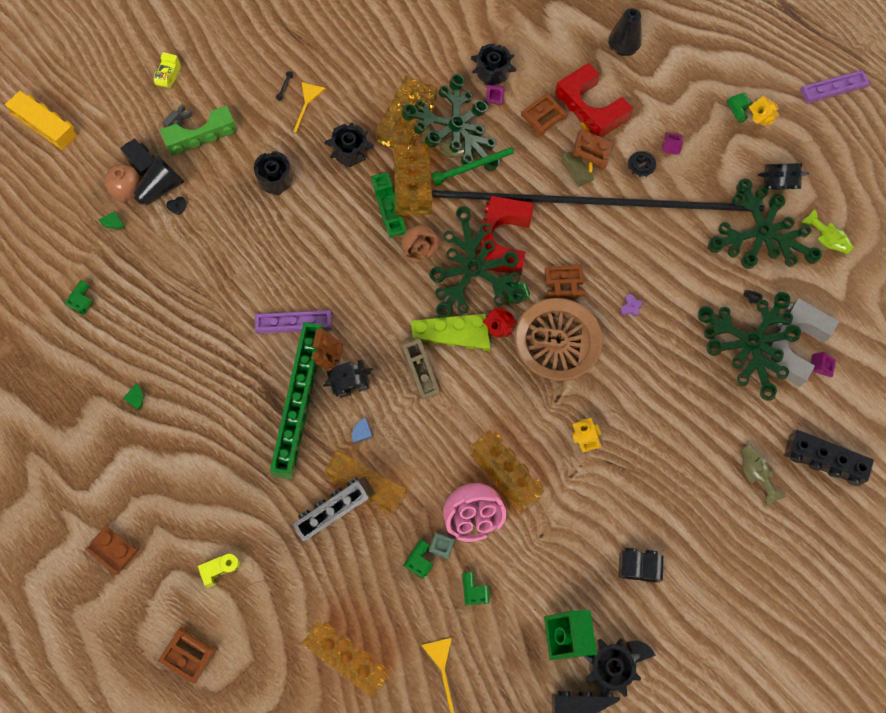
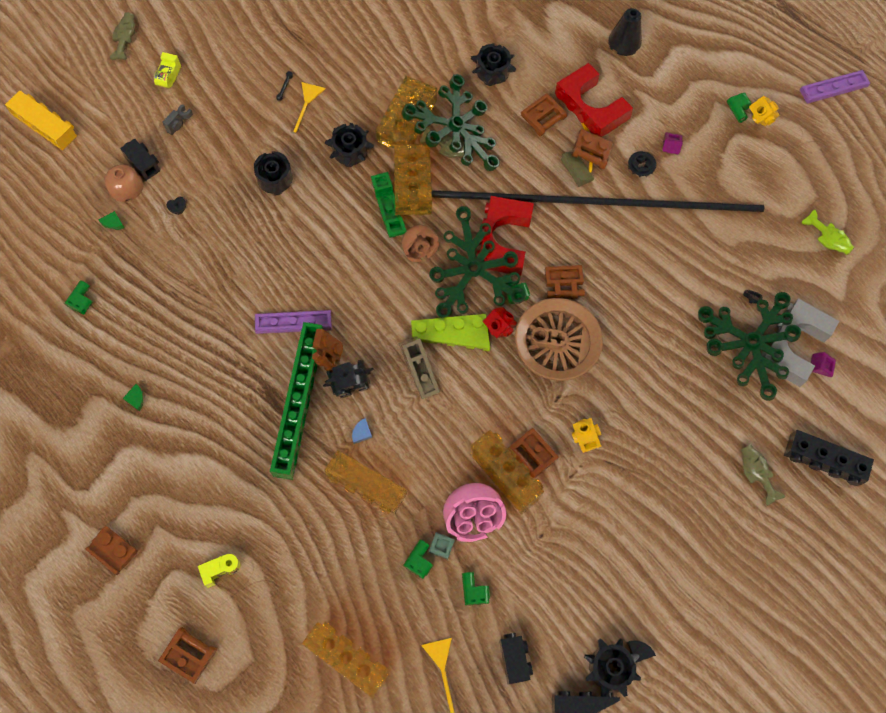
(123, 34): none -> olive animal
(156, 182): black cone -> none
(180, 139): bright green arch -> none
(331, 510): brick -> none
(439, 177): green piece -> none
(495, 94): magenta slope -> none
(514, 658): none -> black brick
(538, 451): none -> dark orange plate
(570, 635): green brick -> none
(631, 306): medium lavender piece -> none
(641, 566): black brick -> none
(783, 176): black brick -> none
(784, 240): dark green plant -> none

